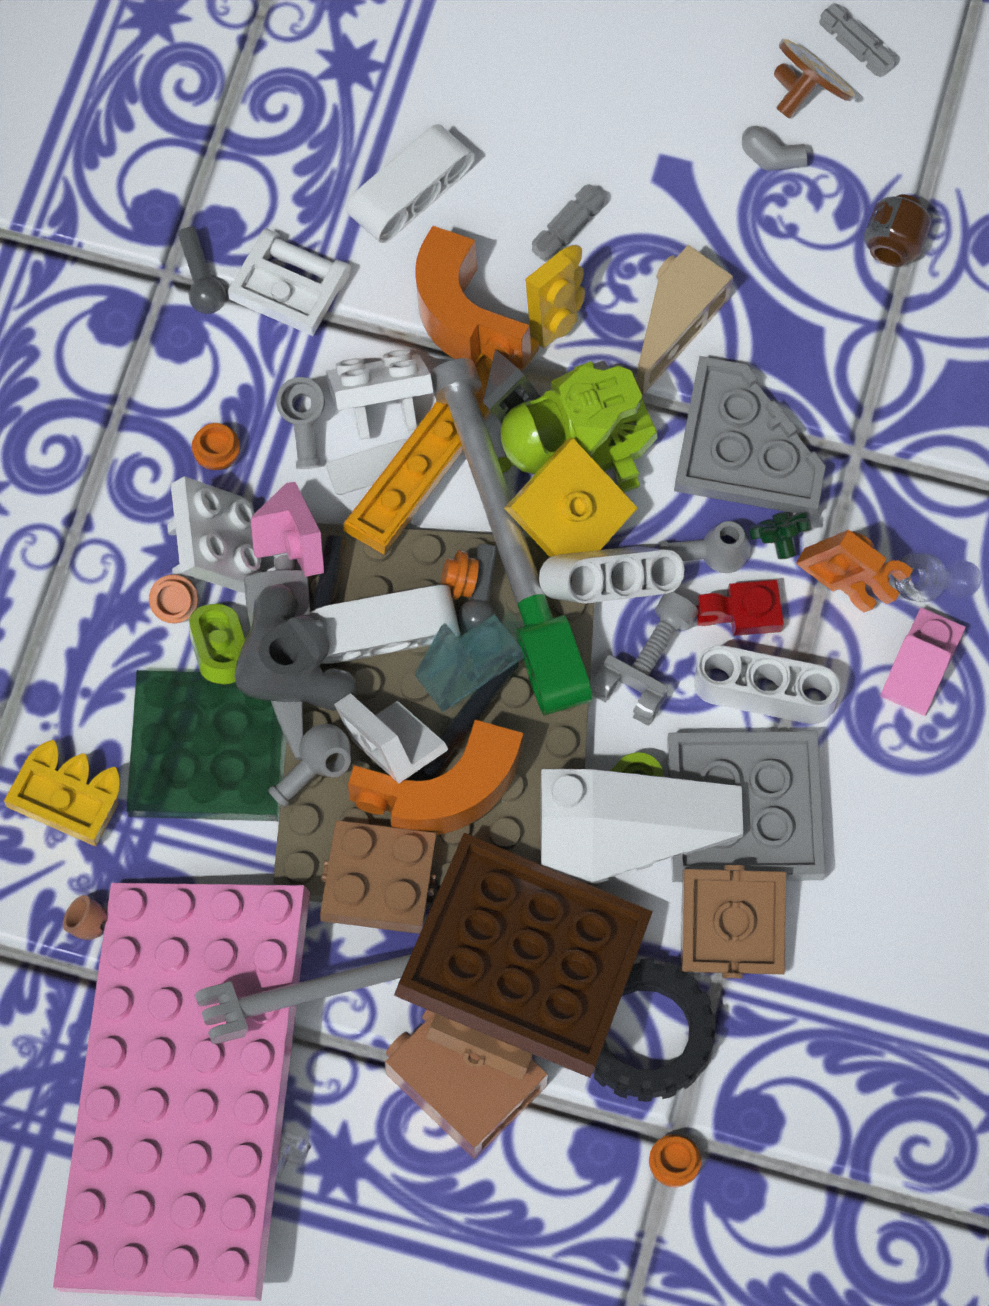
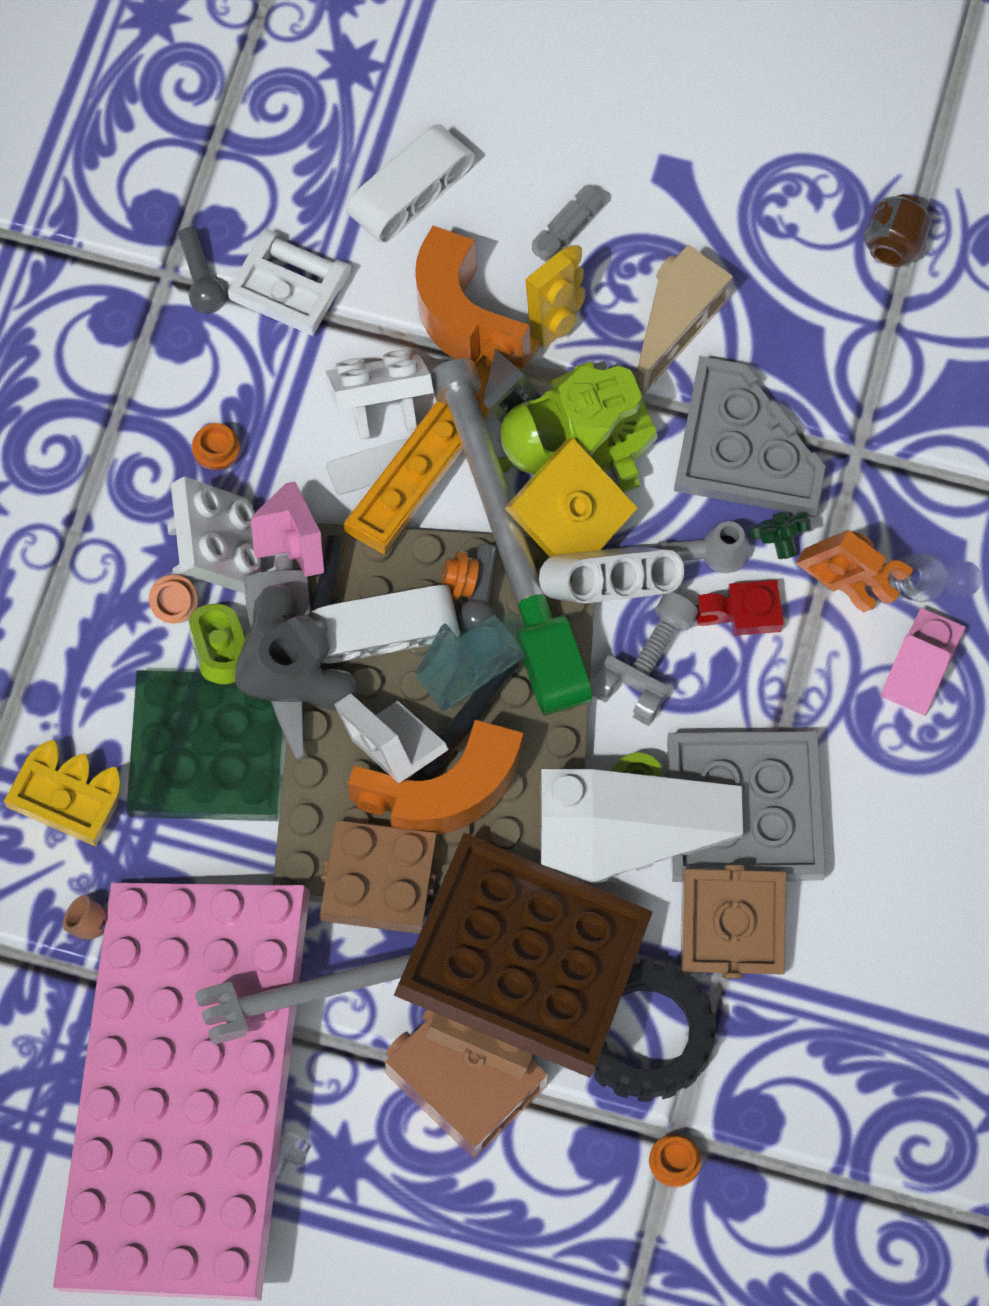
(302, 422): light grey bar -> none
(314, 750): light grey bar -> none
(769, 153): light grey arm -> none
(789, 675): white beam -> none
(813, 73): dark orange shield -> none
(857, 40): light grey axle -> none

